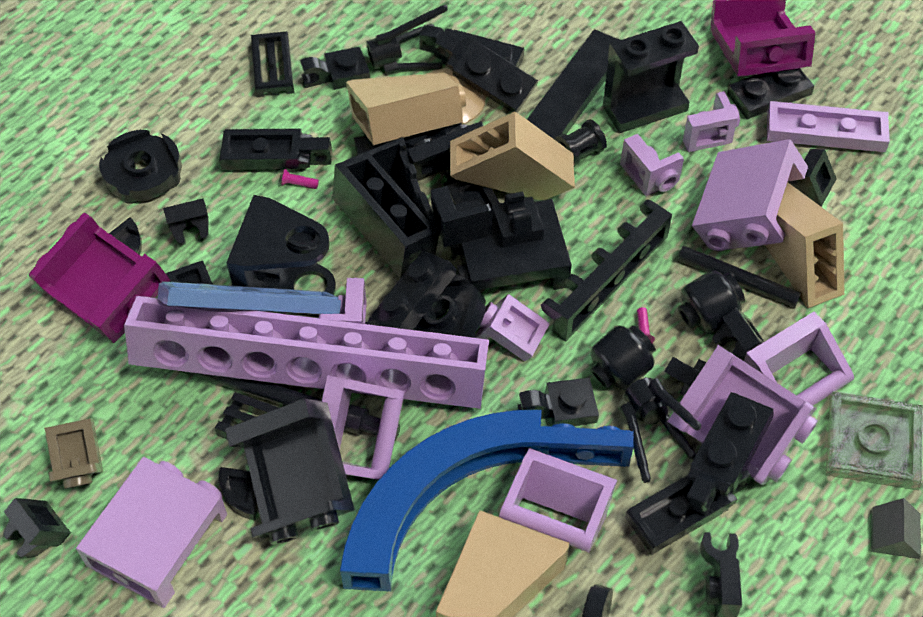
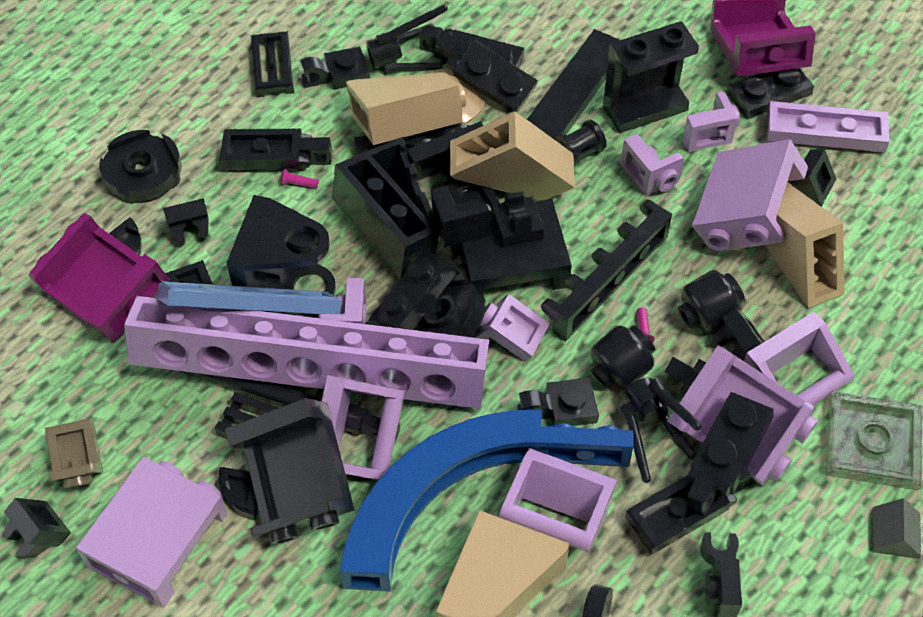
(744, 278): black bar -> none

